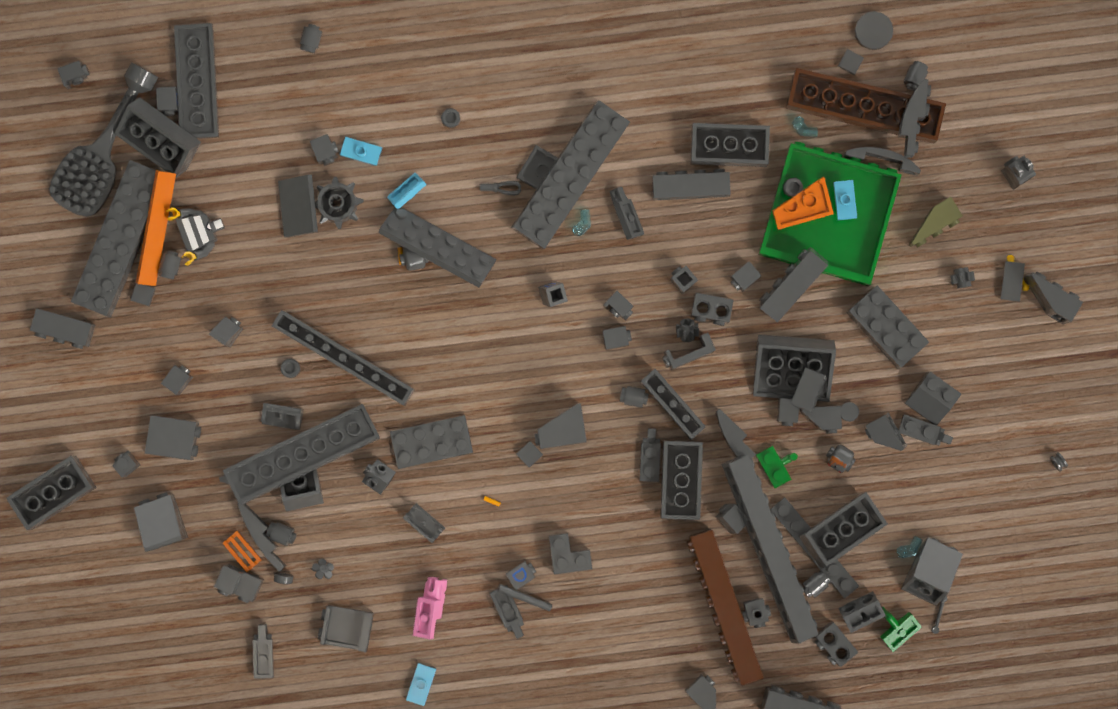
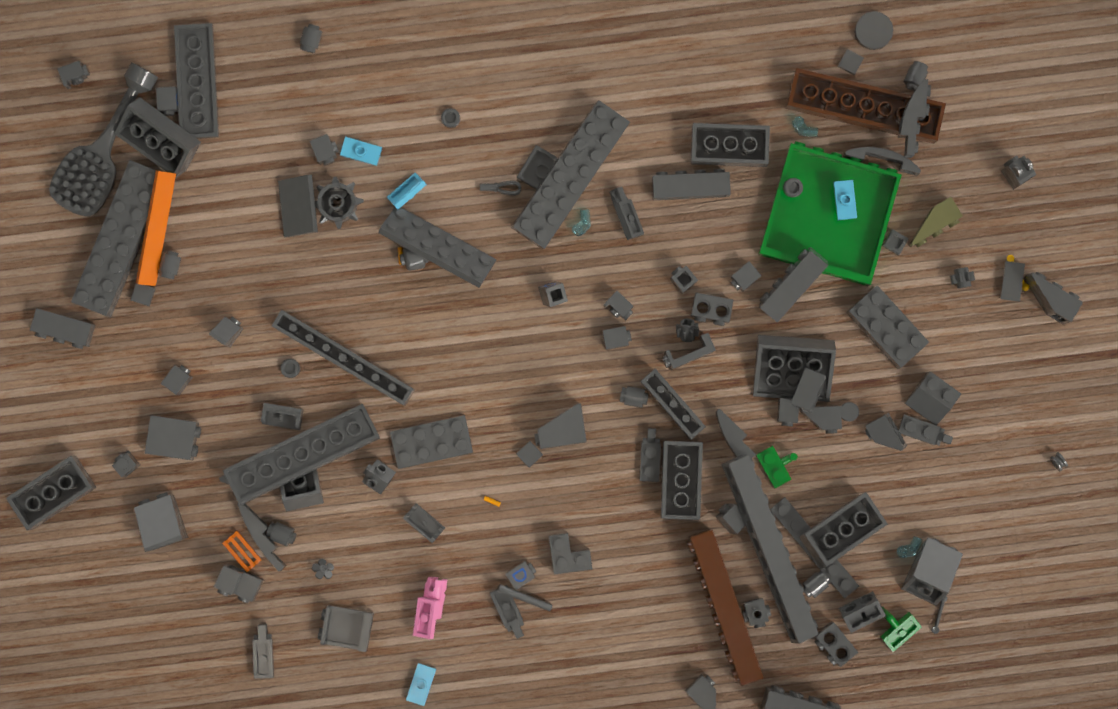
(196, 232): dark grey torso -> none
(283, 578): dark grey tile -> none
(805, 206): orange wing -> none
(840, 458): dark grey head -> none
(895, 242): none -> dark grey tile

